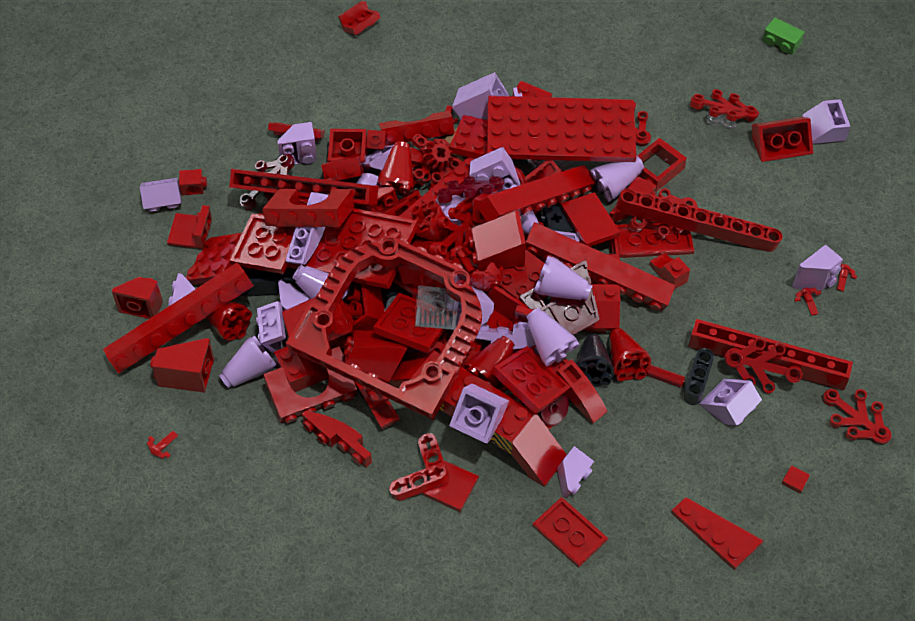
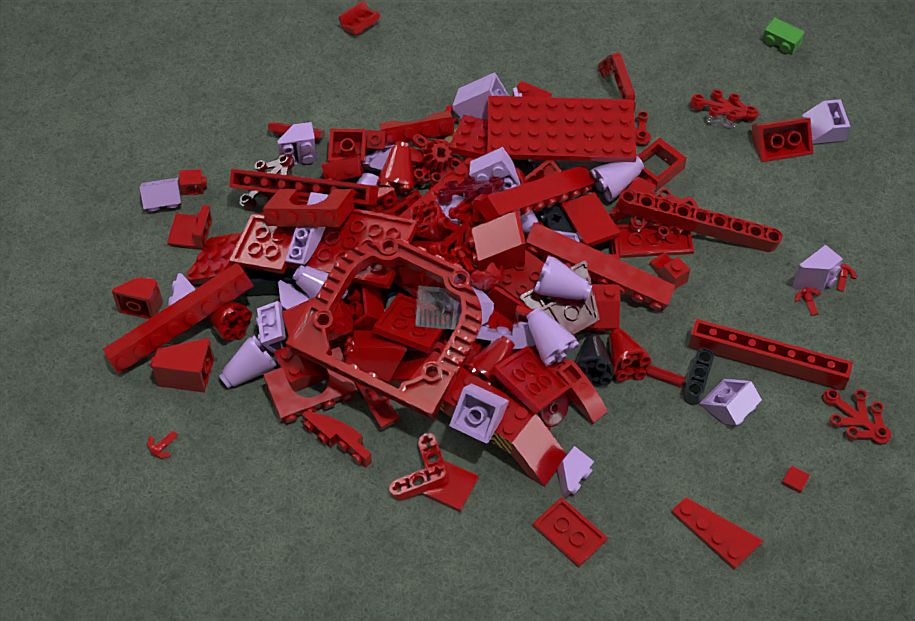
(615, 66): none -> red beam
(759, 363): red plant -> none

